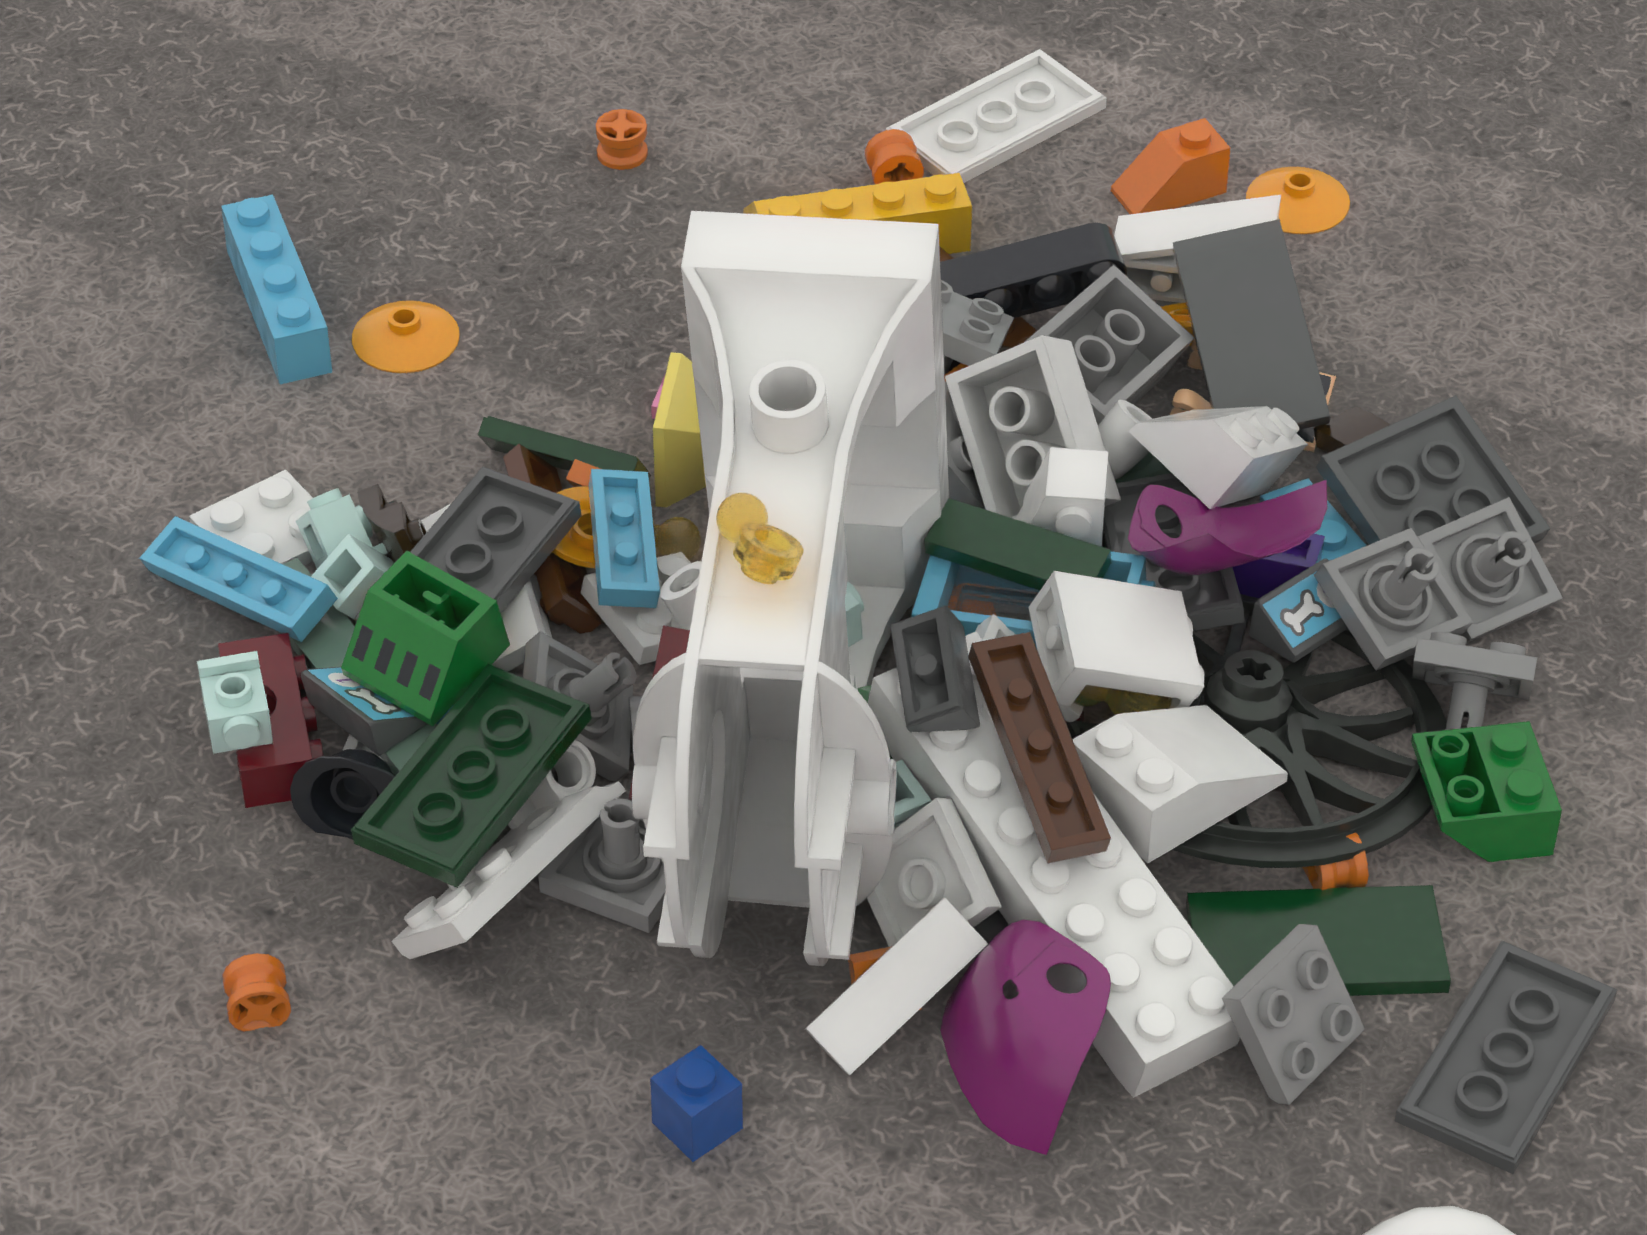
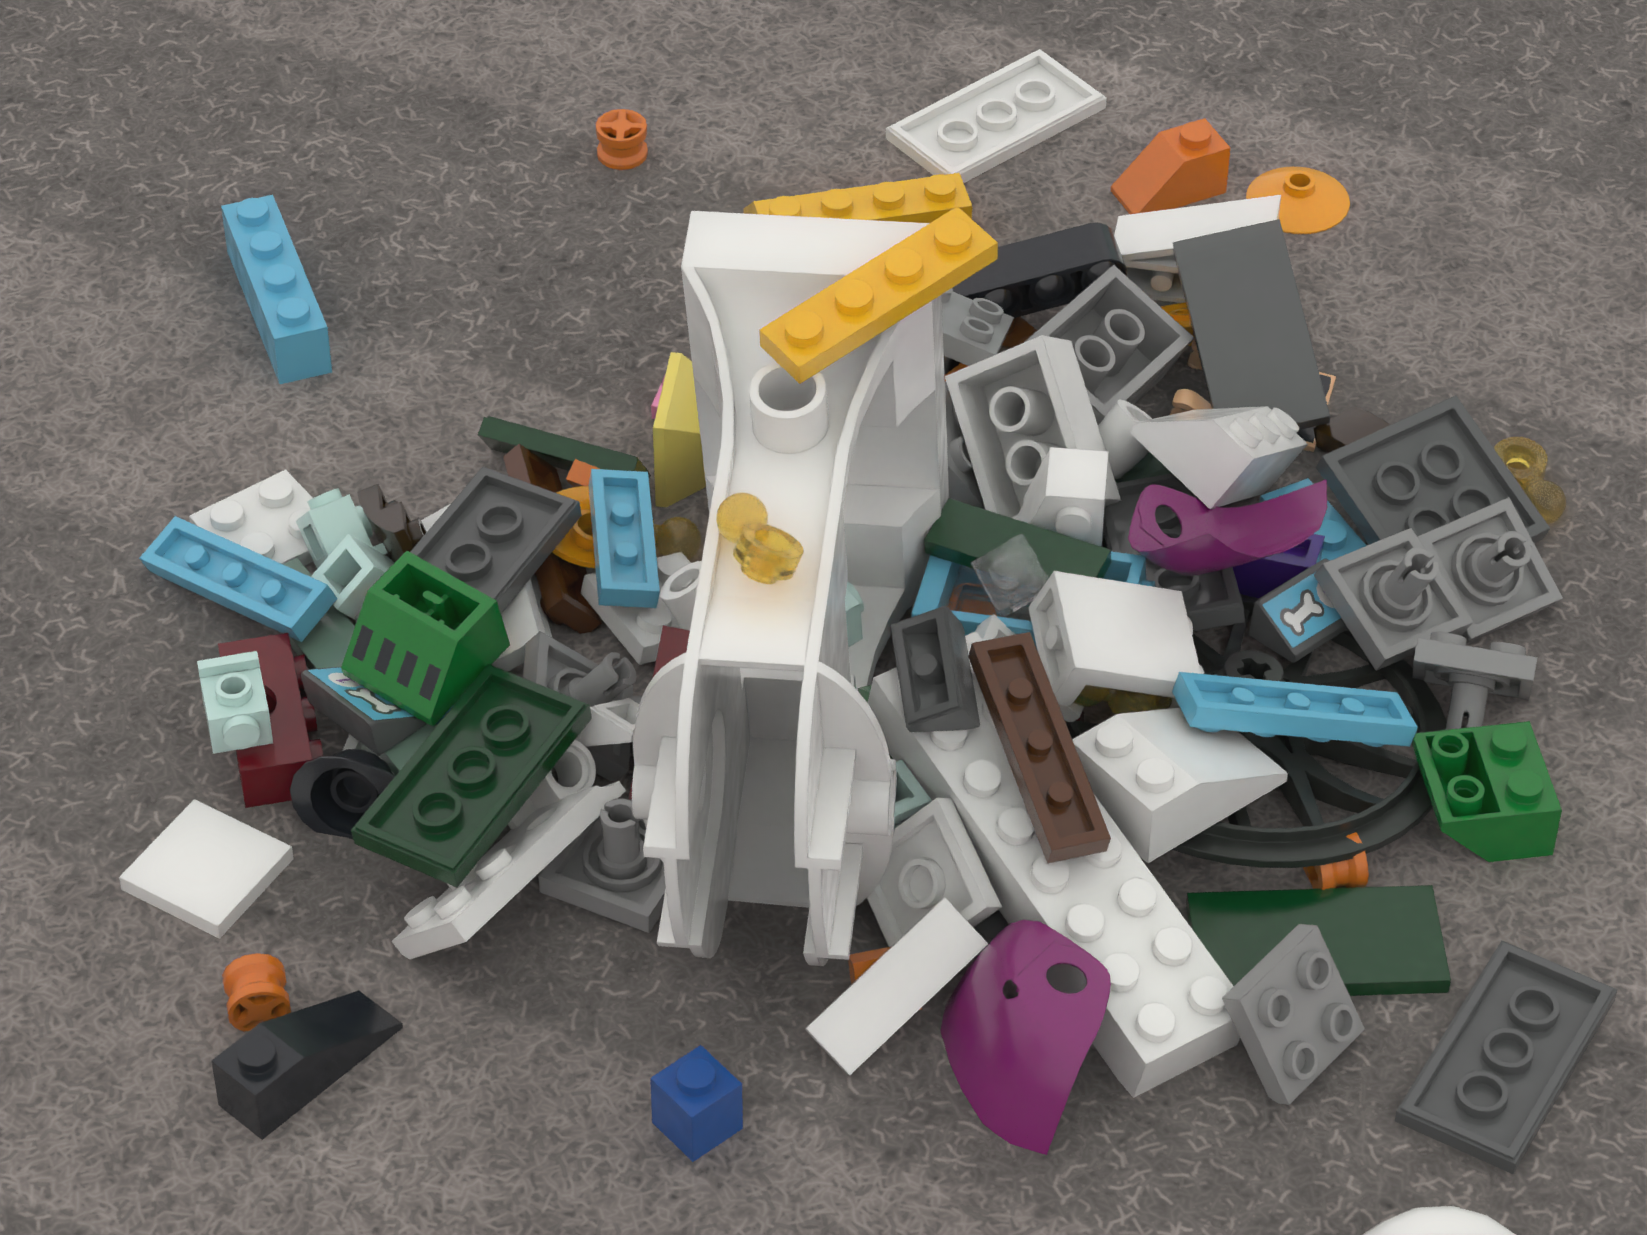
(206, 868): none -> white tile
(296, 1058): none -> black slope
(405, 336): light orange dish -> none
(611, 723): none -> white slope
(878, 294): none -> yellow plate
(893, 157): orange wheel -> none
(1011, 575): none -> clear plate
(1294, 710): none -> medium azure plate
(1528, 465): none -> clear yellow plate

